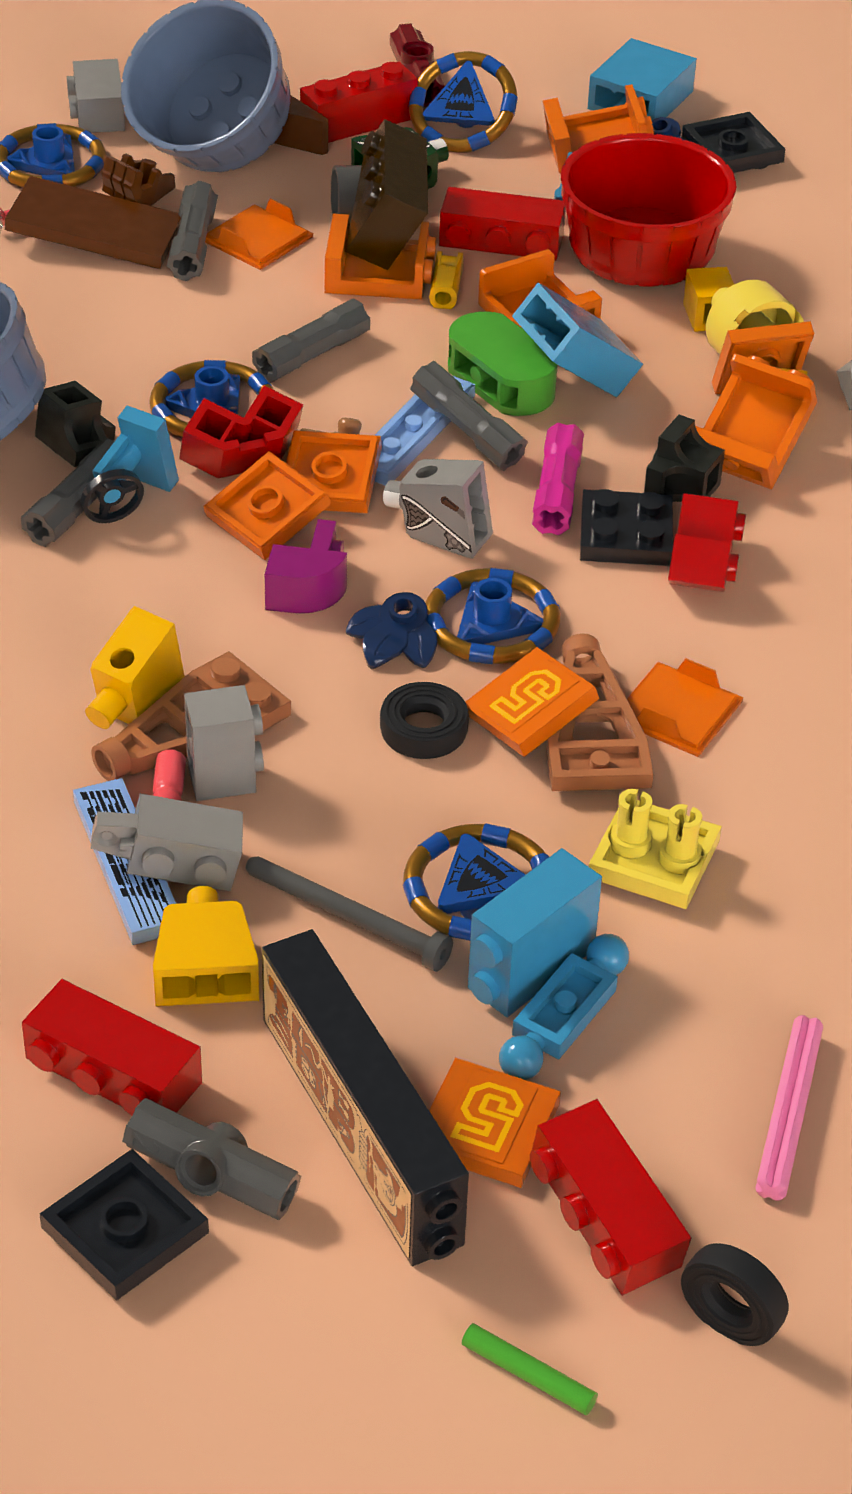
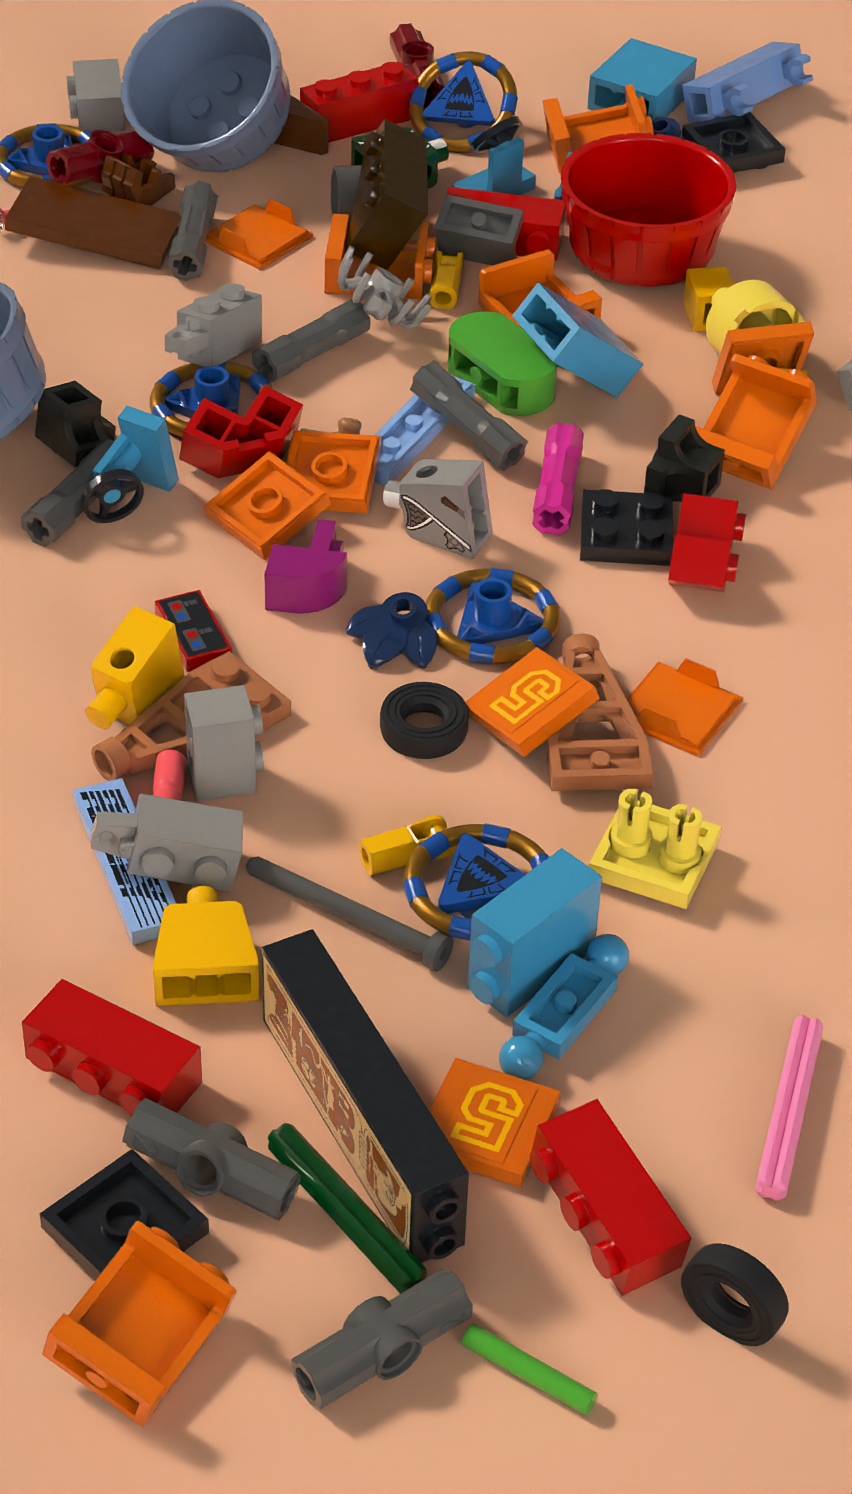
(88, 158): none -> dark red piece
(140, 1322): none -> orange panel
(196, 628): none -> tile
(217, 326): none -> light grey hinge
(347, 1208): none -> dark green axle
(381, 1338): none -> dark grey piece
(382, 293): none -> light grey animal
(393, 848): none -> yellow bar
(478, 229): none -> dark grey panel
(505, 161): none -> dark azure piece
(745, 82): none -> medium blue brick

